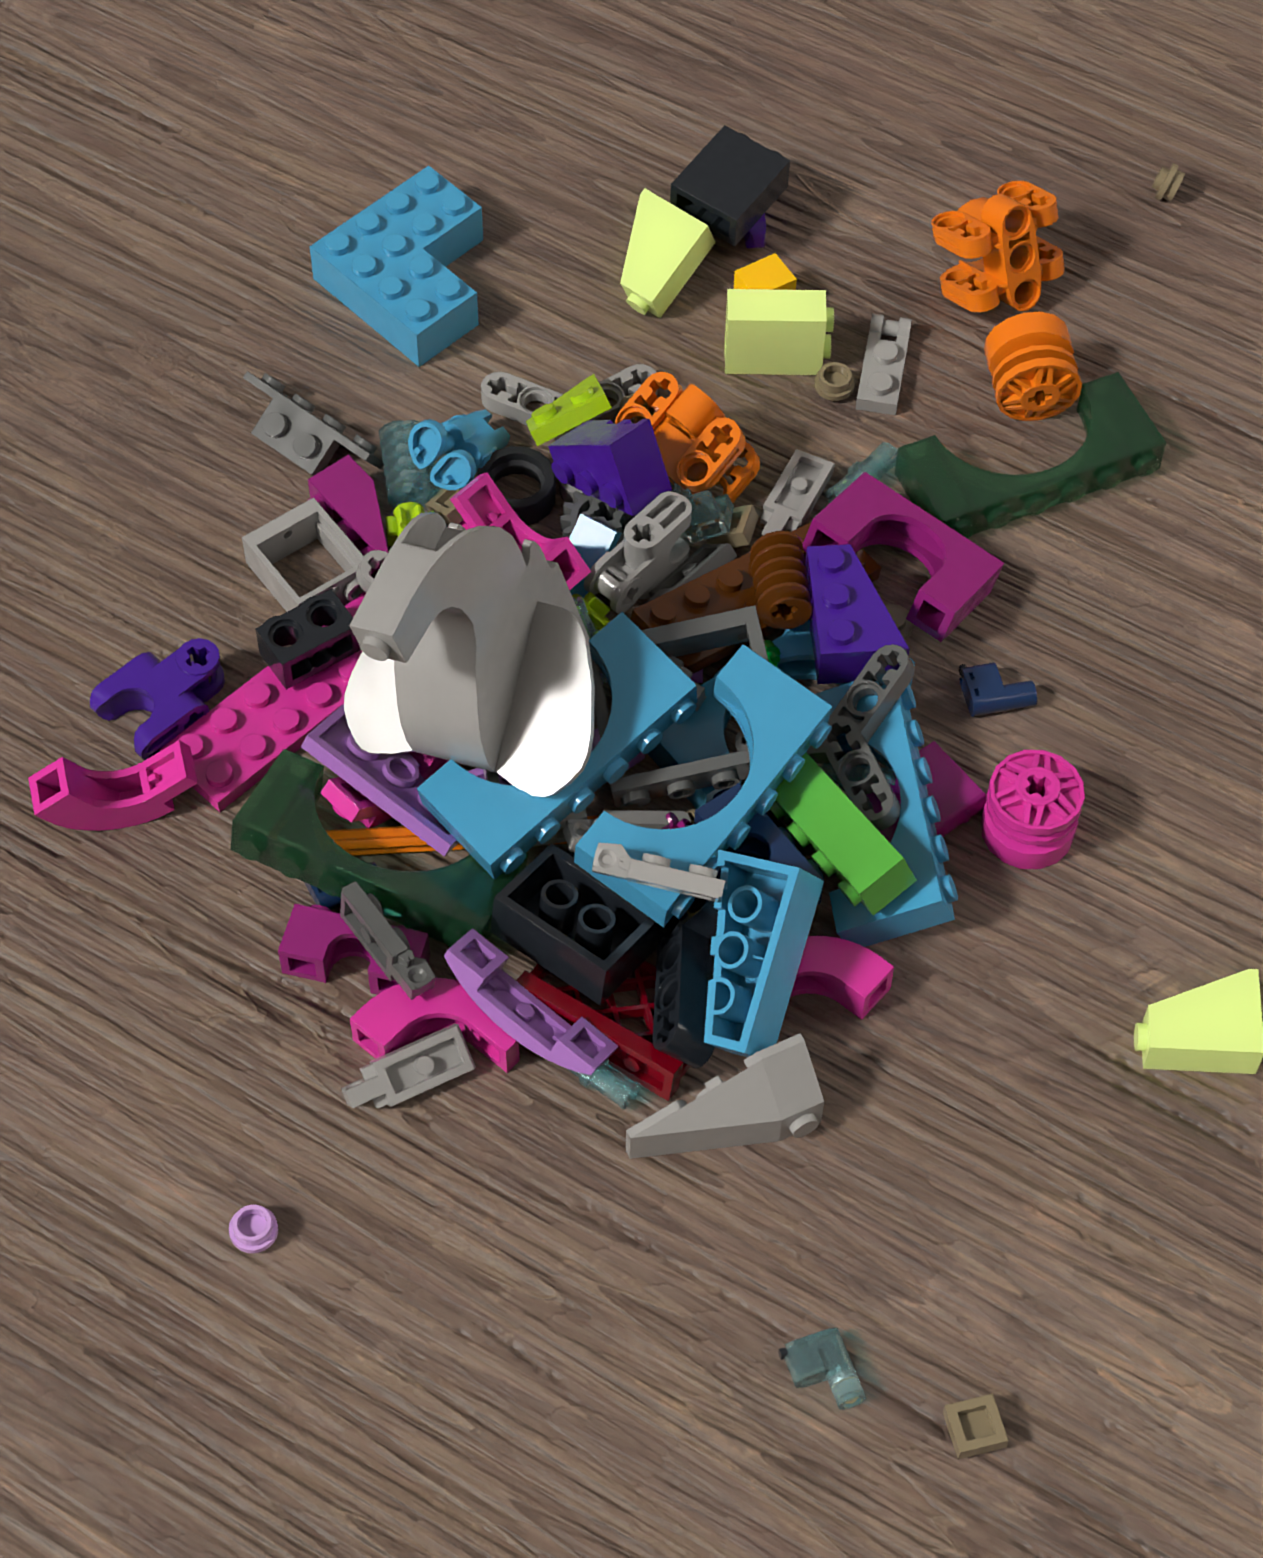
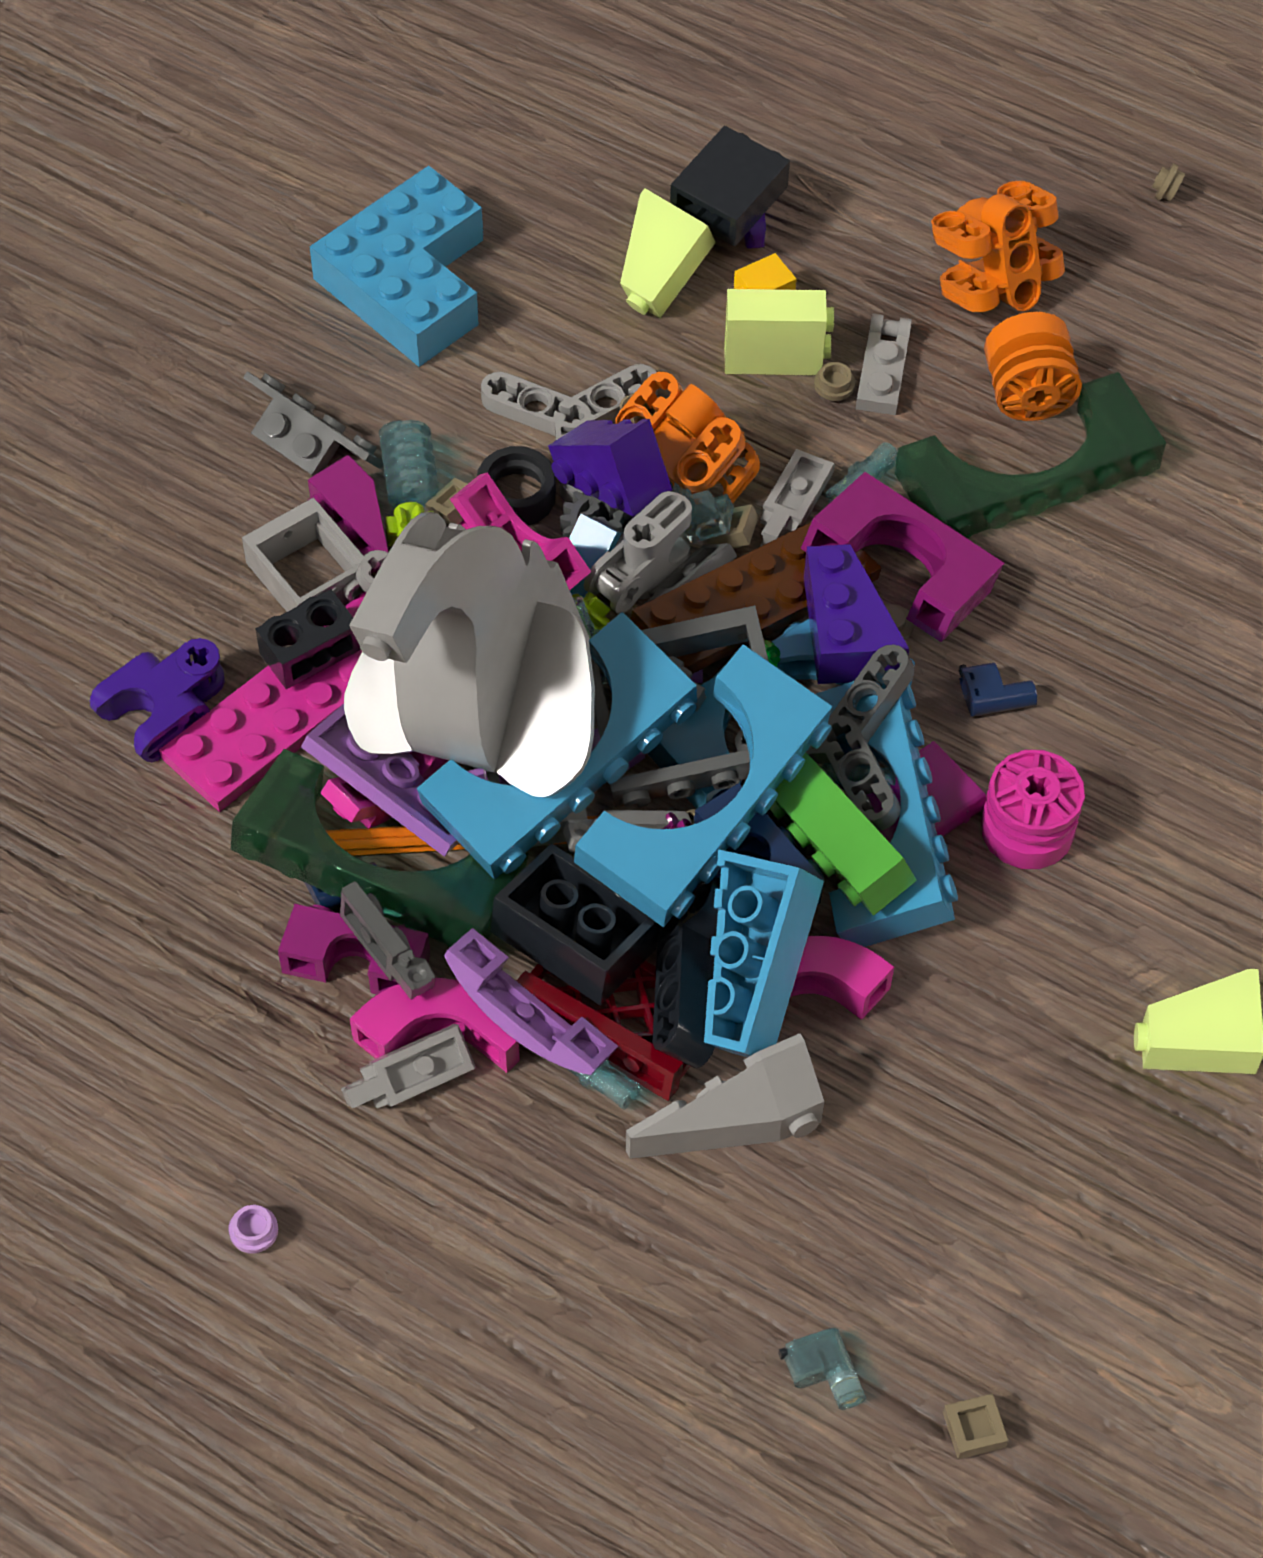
(112, 799): dark pink arch -> none
(464, 439): dark azure piece -> none
(568, 411): lime wing -> none
(656, 872): light grey hinge -> none
(780, 580): reddish brown piece -> none

